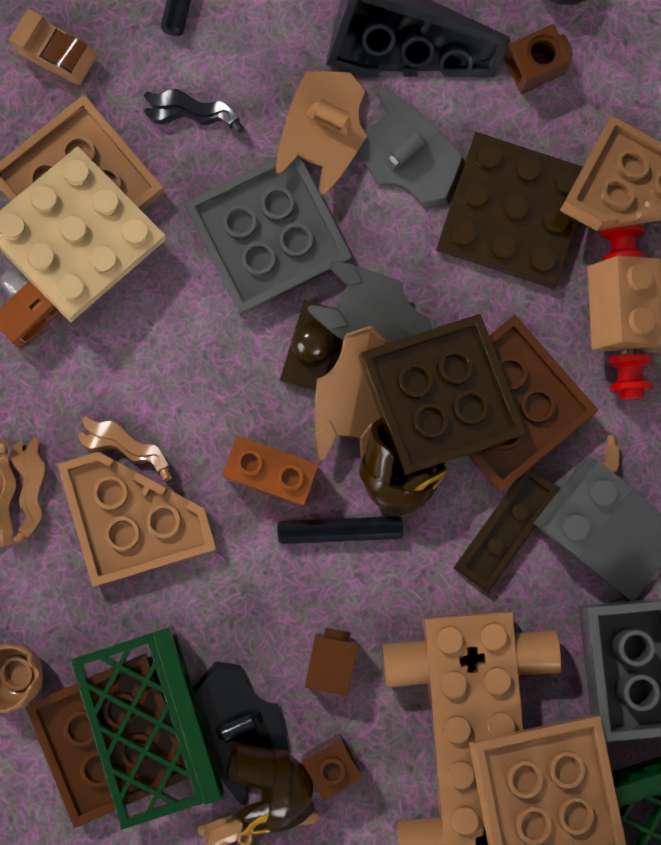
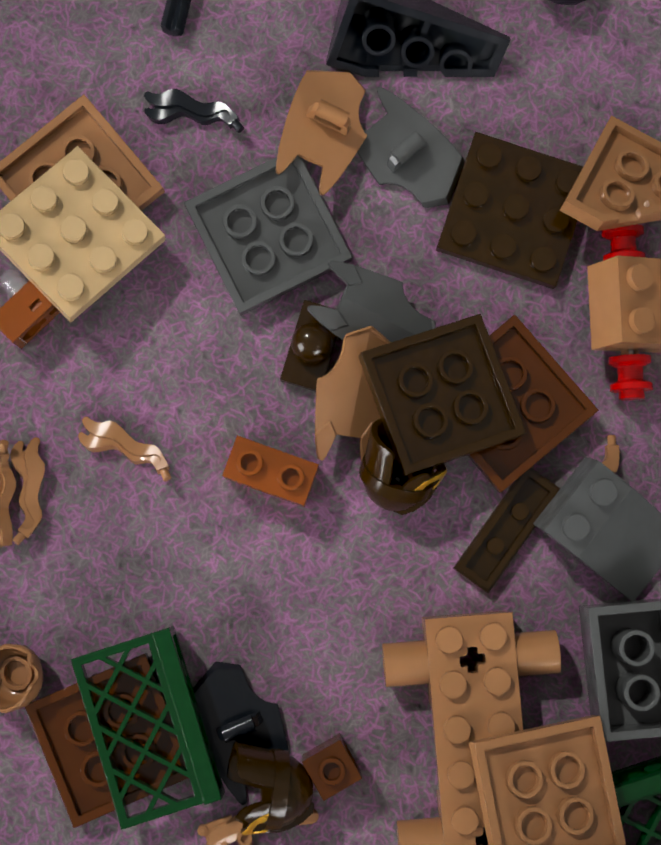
(52, 48): medium nougat leg -> none
(130, 520): medium nougat plate -> none
(332, 662): reddish brown brick -> none
(340, 530): black axle -> none
(529, 73): reddish brown brick -> none

